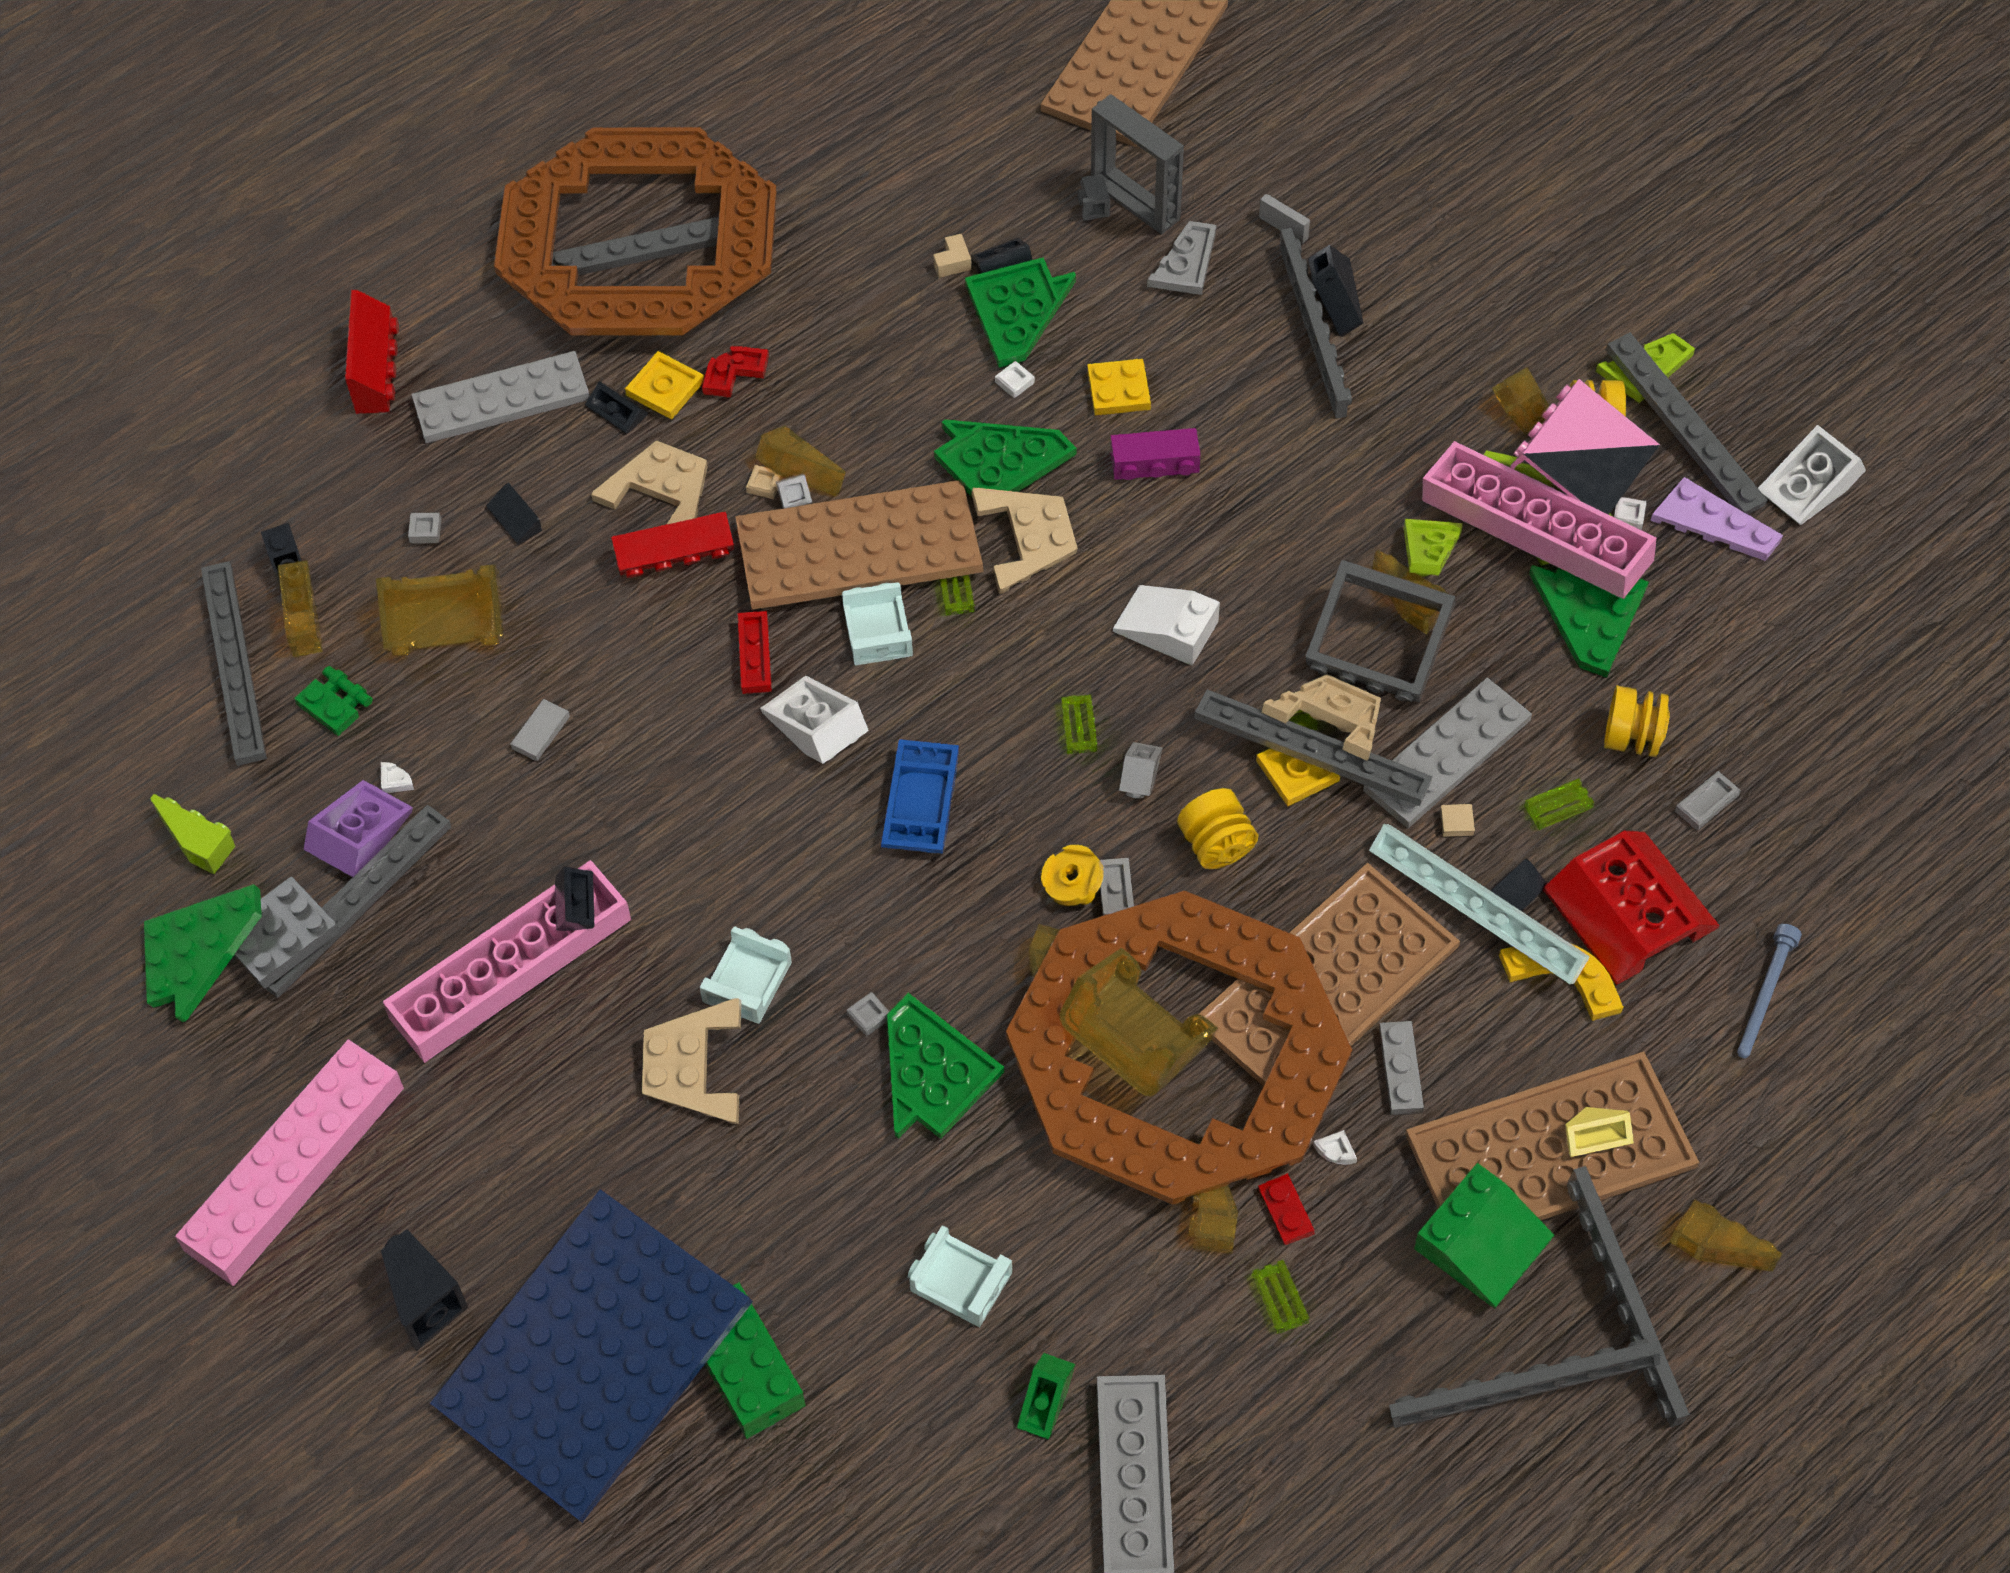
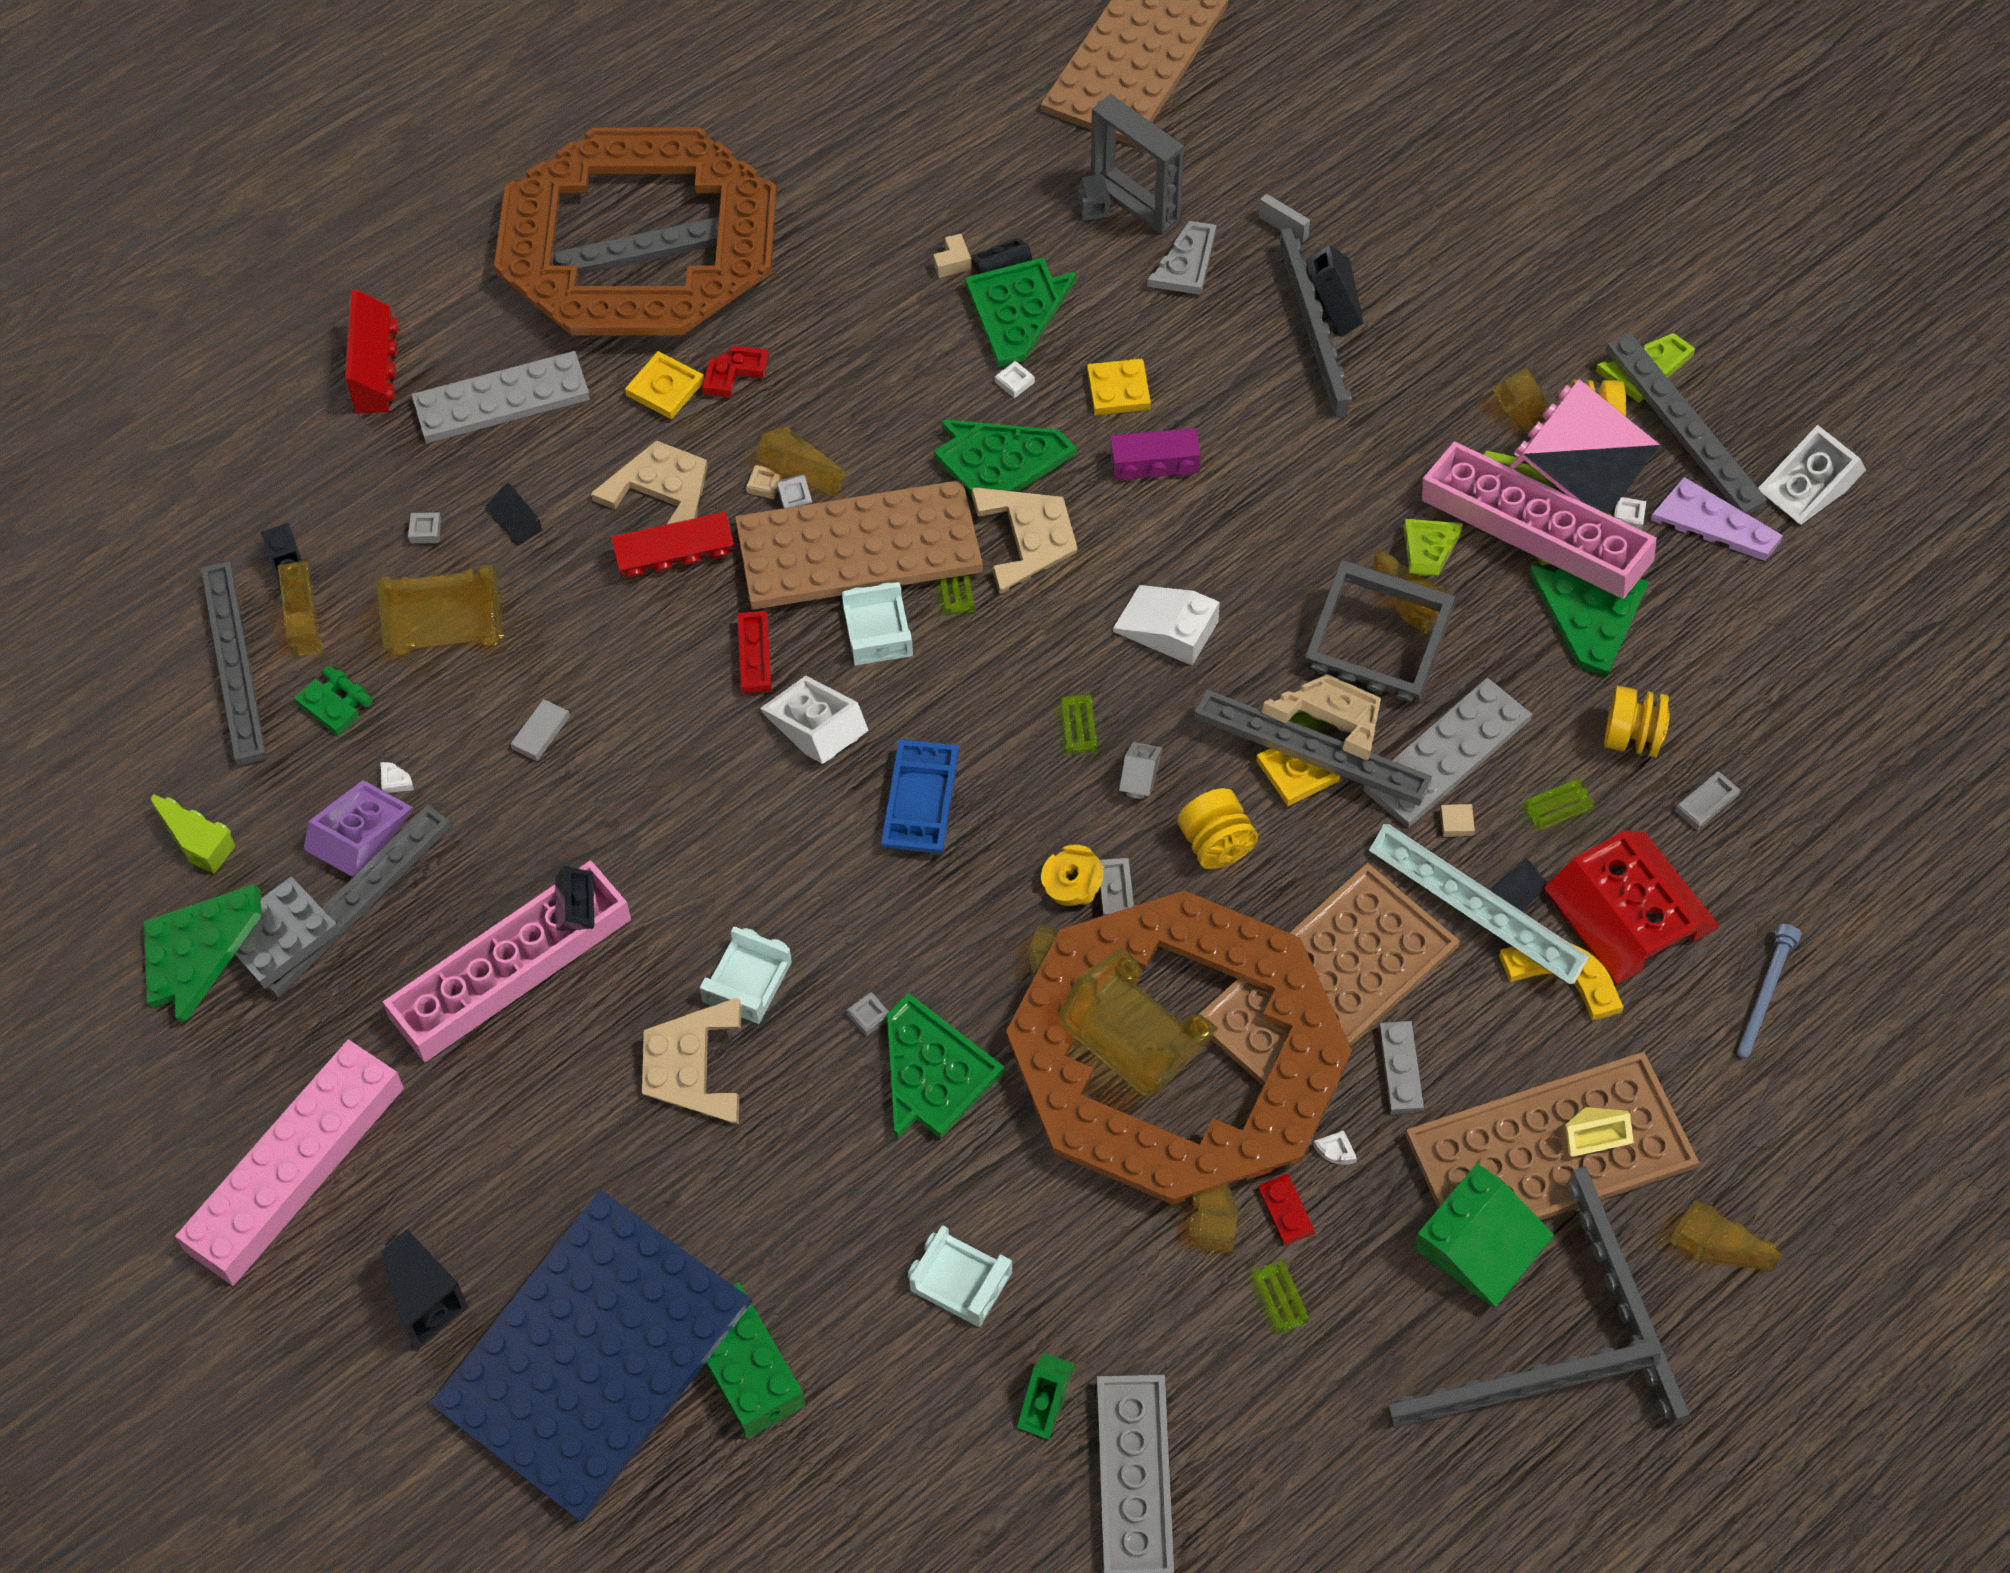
(615, 407): black slope -> none

